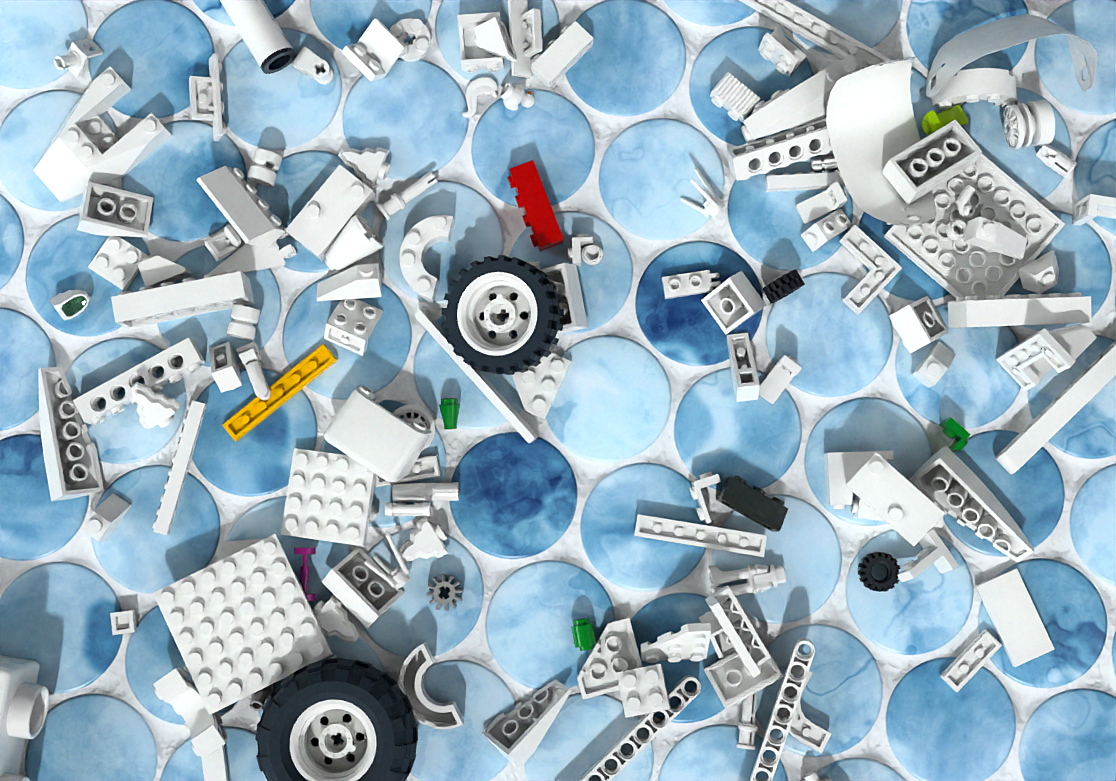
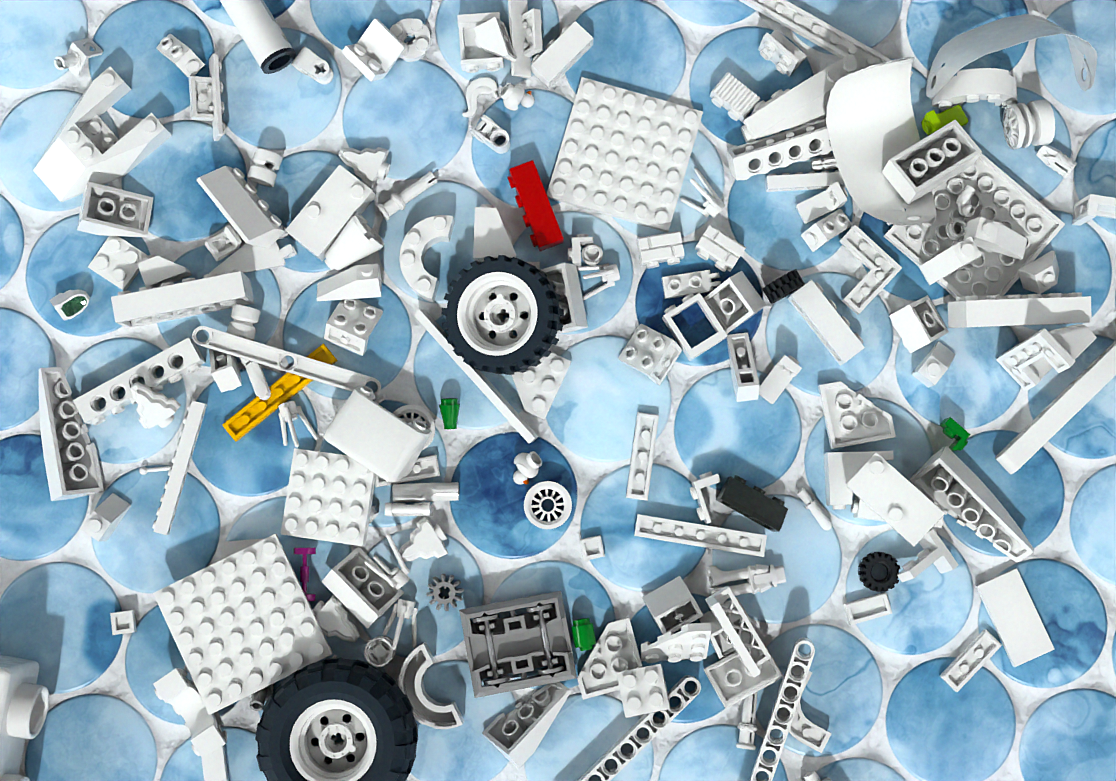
(143, 470): none -> white hinge
(180, 55): none -> white bracket
(273, 357): none -> white beam
(289, 413): none -> white plant
(379, 651): none -> white wheel
(403, 610): none -> white plant
(488, 132): none -> white piece
(490, 234): none -> white slope
(518, 644): none -> light grey piece
(527, 466): none -> white animal
(556, 488): none -> white wheel
(592, 548): none -> white tile
(607, 273): none -> white plant
(624, 154): none -> white plate
(642, 456): none -> white tile
(650, 353): none -> white bracket
(660, 249): none -> white brick
(672, 606): none -> white slope
(706, 344): none -> white window
(719, 249): none -> white brick
(811, 504): none -> white piece
(826, 322): none -> white brick
(852, 417): none -> white plate
(867, 608): none -> white tile
(950, 260): none -> white slope

